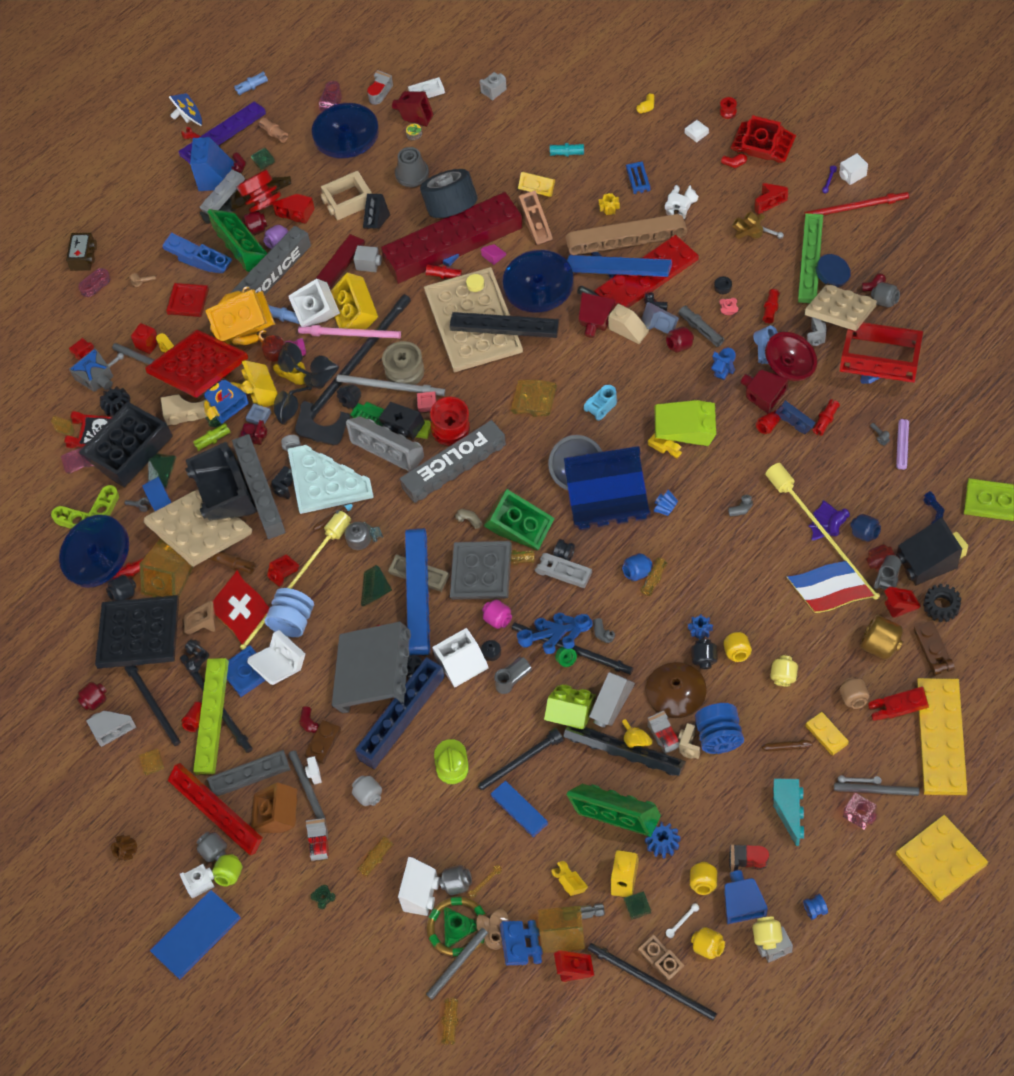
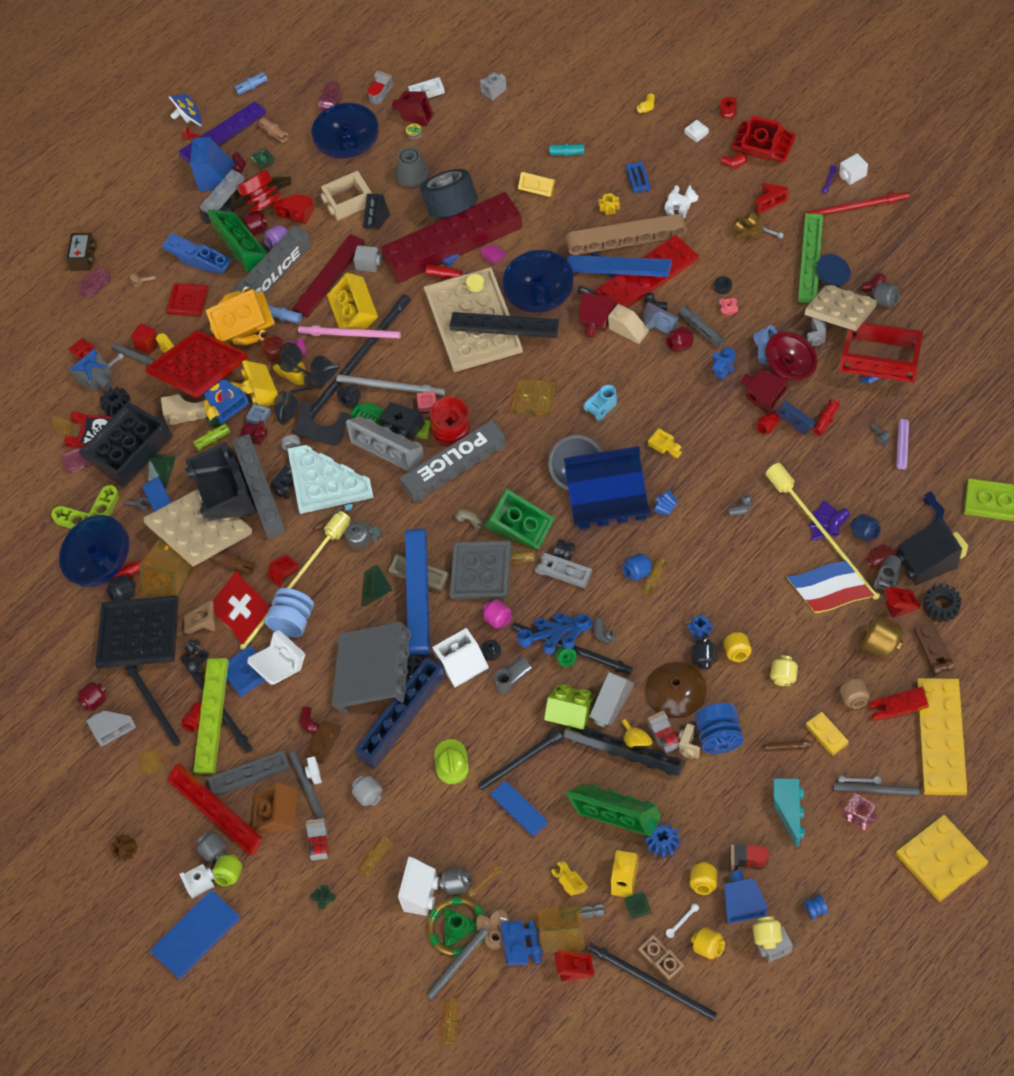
(314, 303): white slope -> none
(403, 363): dark tan wheel -> none
(534, 217): nougat slope -> none
(686, 422): lime slope -> none
(771, 306): red pin -> none

